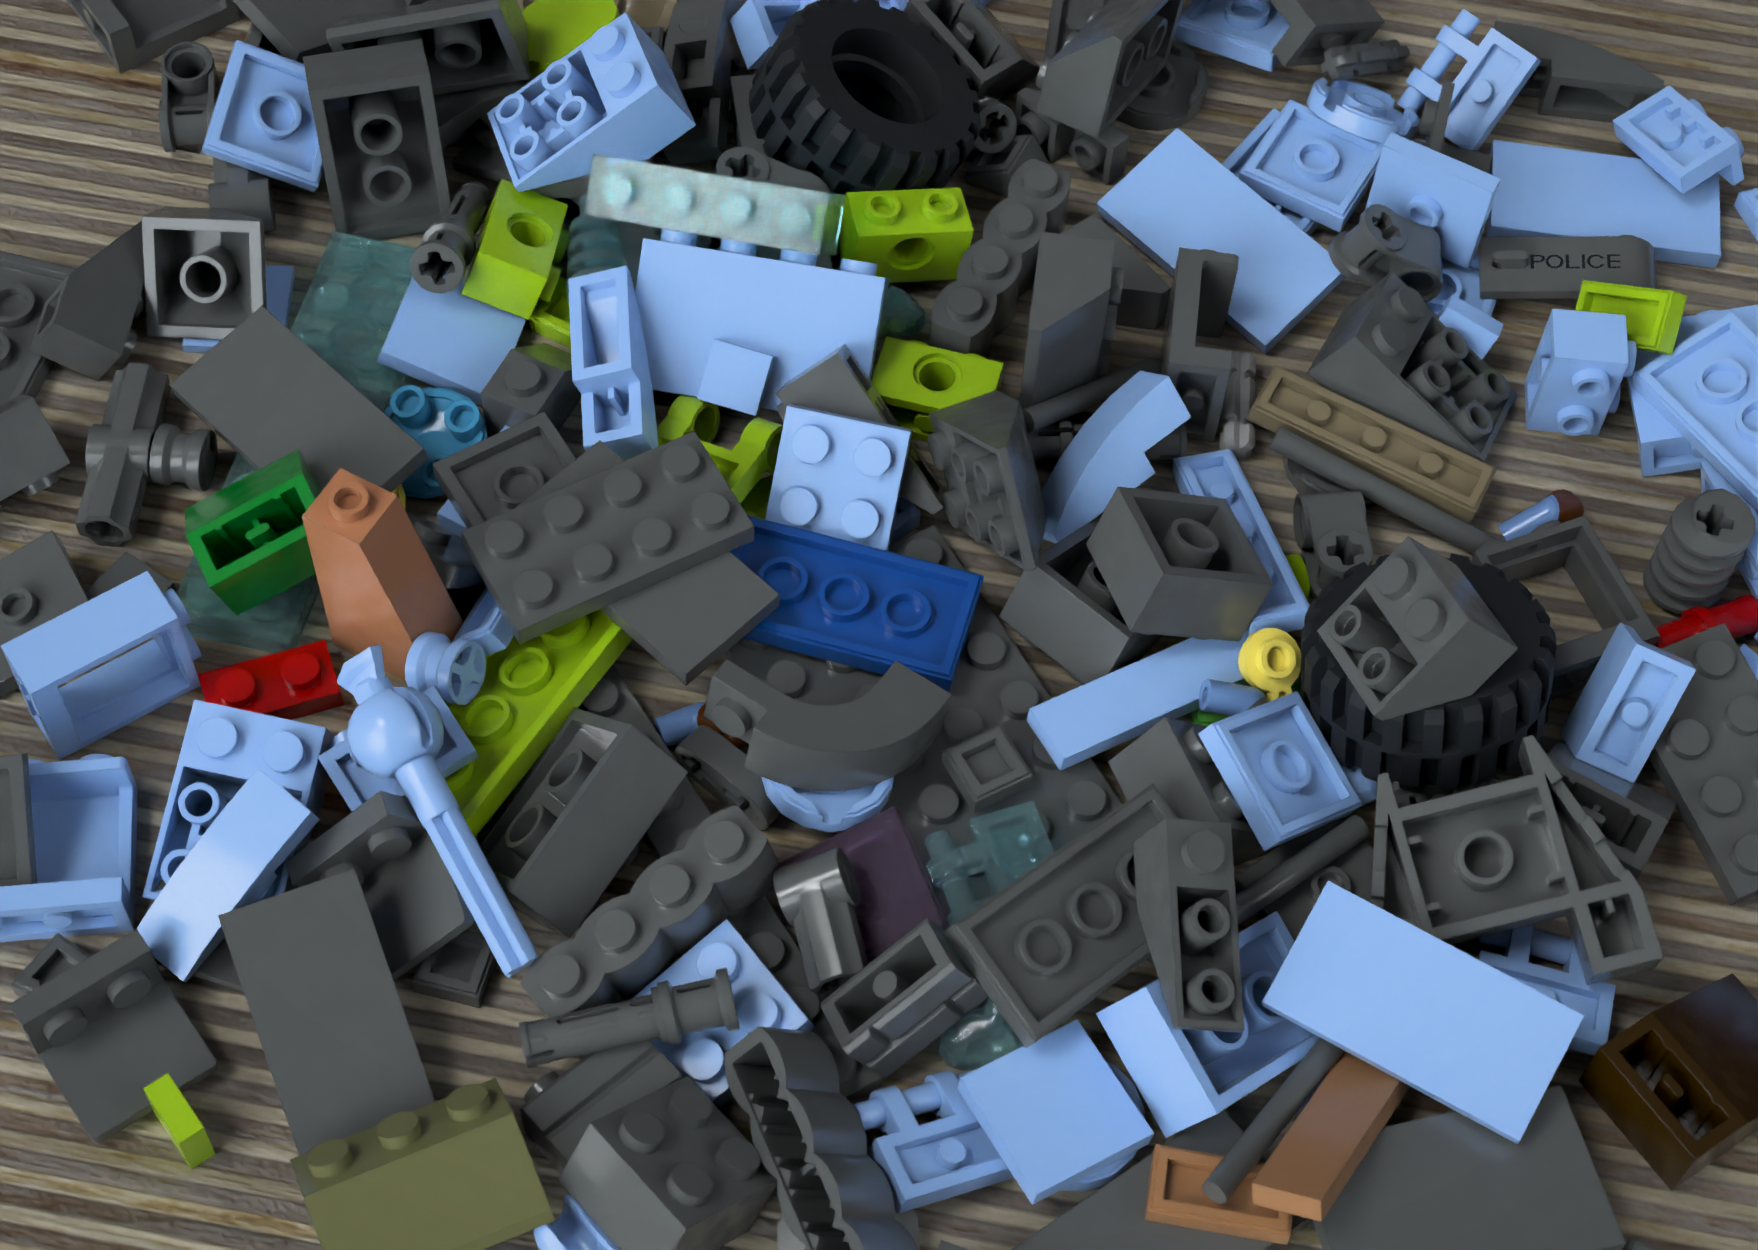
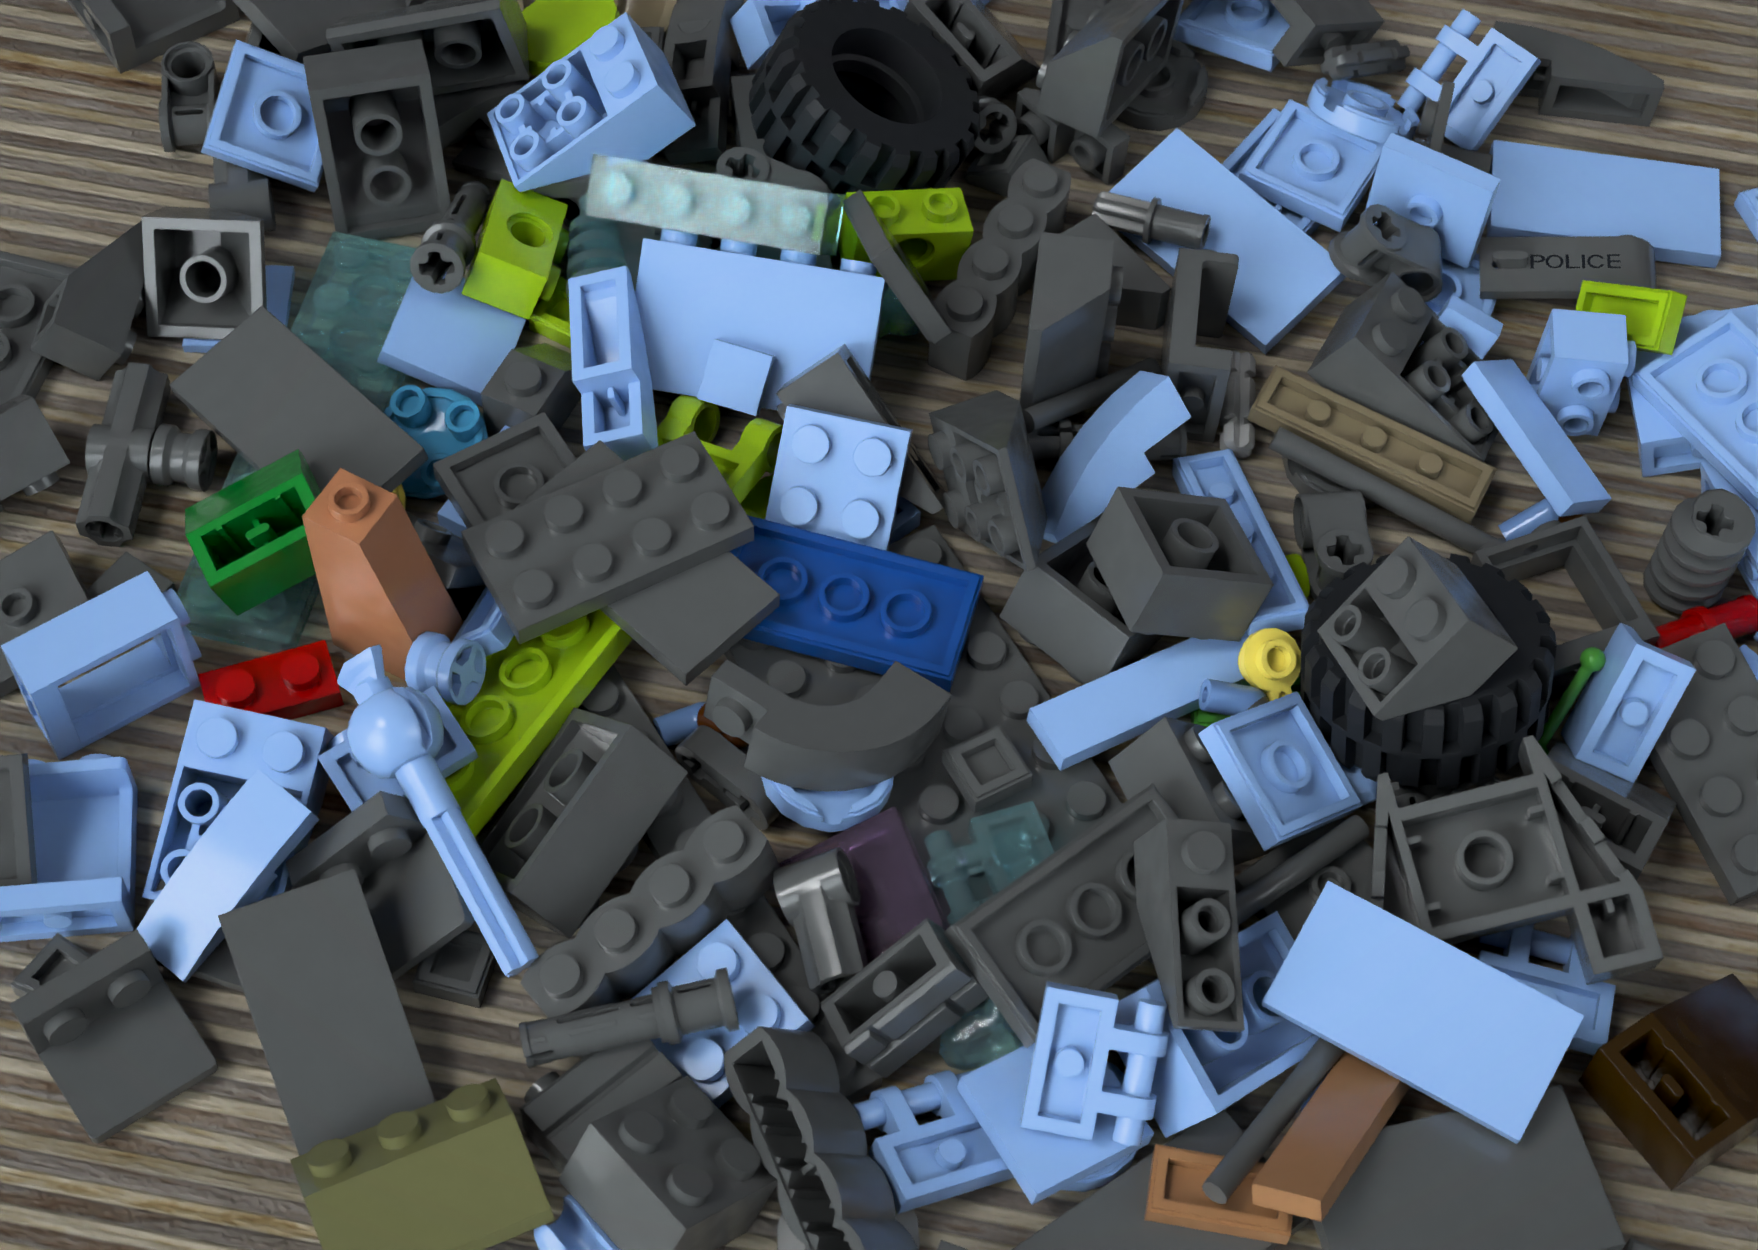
(179, 1121): lime tile -> none
(895, 267): none -> dark grey tile
(926, 378): lime brick -> none
(1072, 1058): none -> light blue plate
(1152, 220): none -> dark grey axle
(1535, 437): none -> light blue tile
(1591, 661): none -> bright green hinge
(1680, 140): light blue bracket -> none

